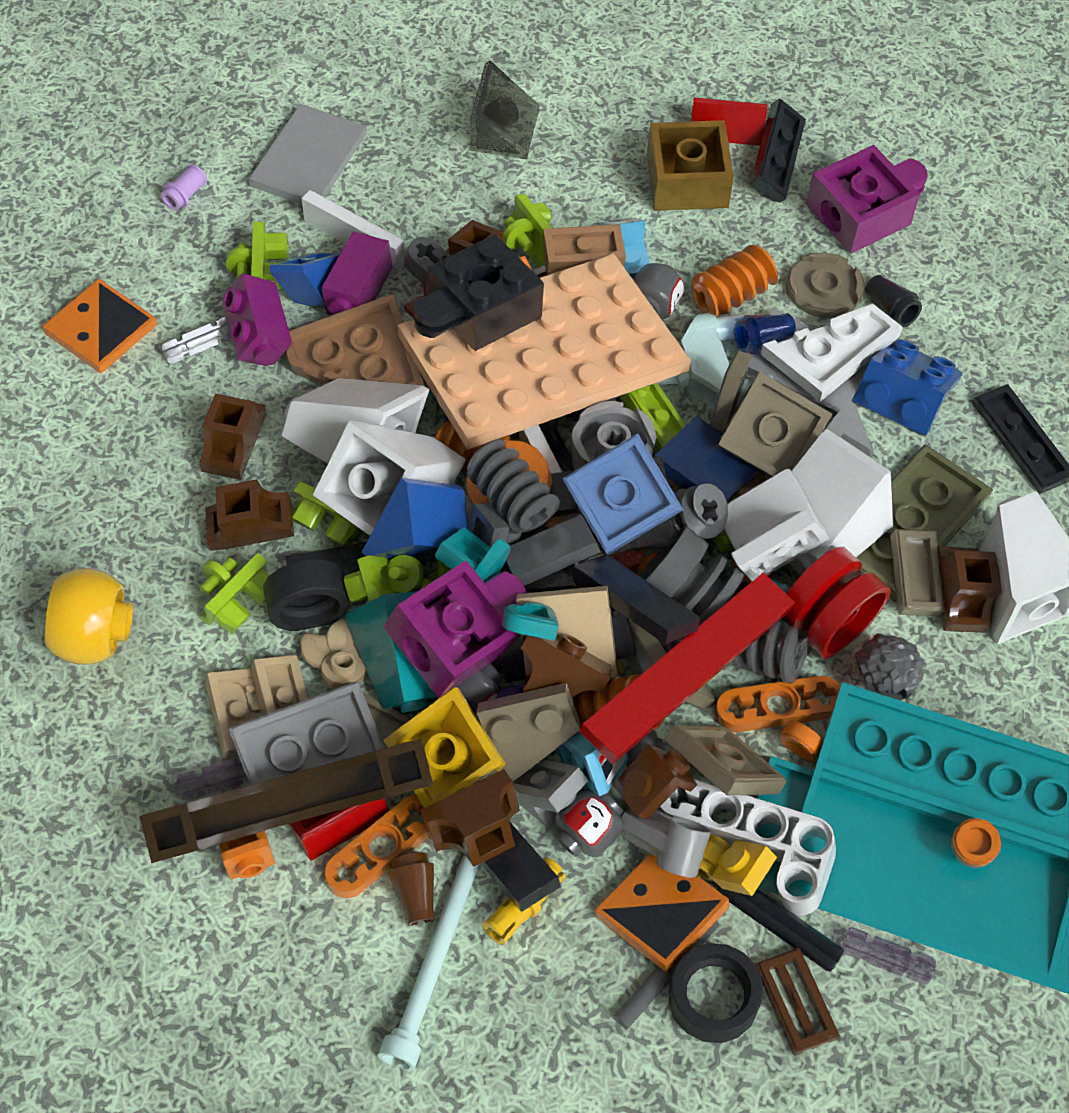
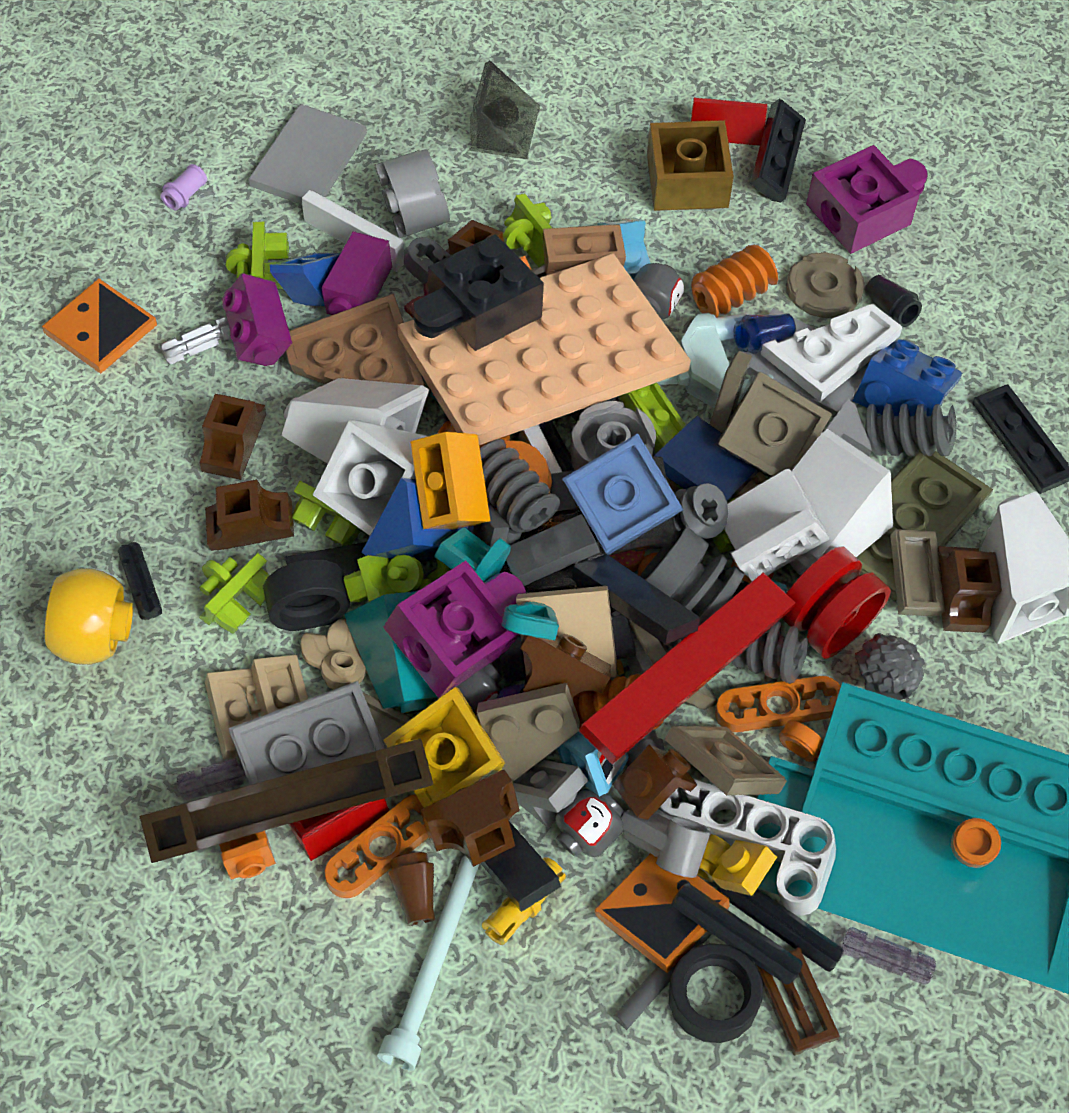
(140, 581): none -> black axle
(413, 192): none -> light grey brick
(450, 480): none -> light orange brick
(737, 933): none -> black axle
(911, 432): none -> dark grey piece

